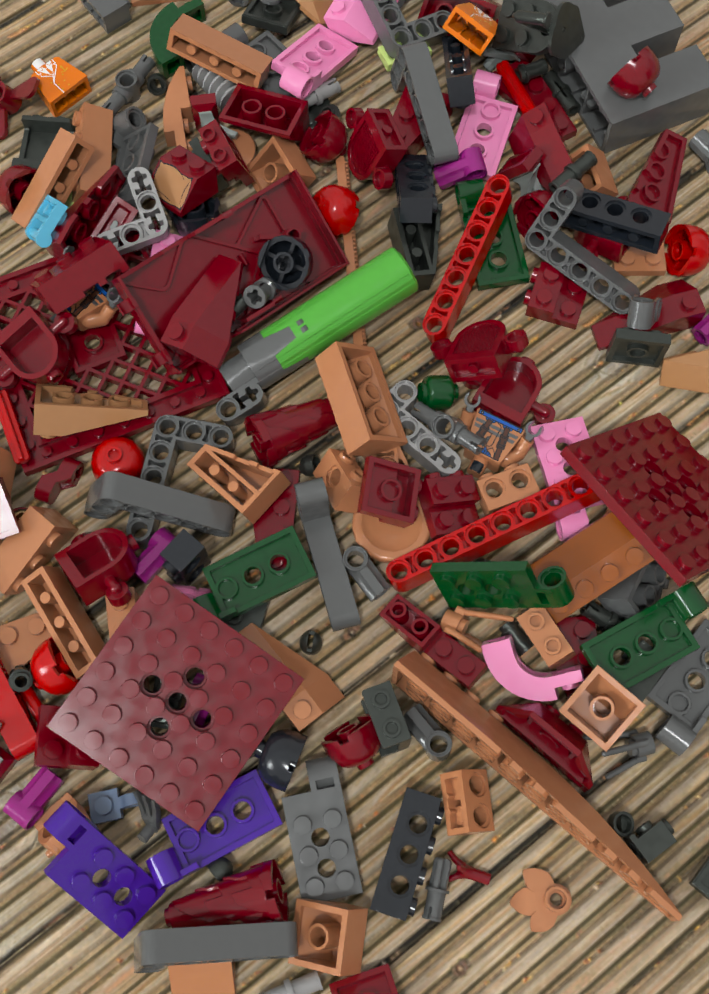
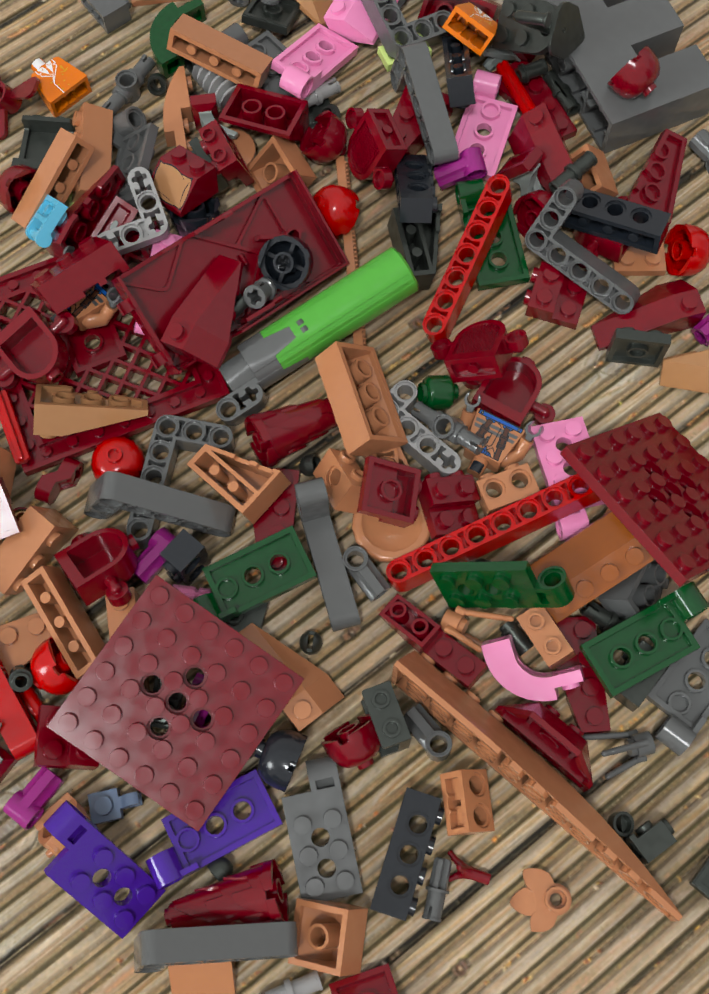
(150, 814): dark grey piece -> none
(602, 708): nougat slope -> none
(643, 312): dark grey piece -> none

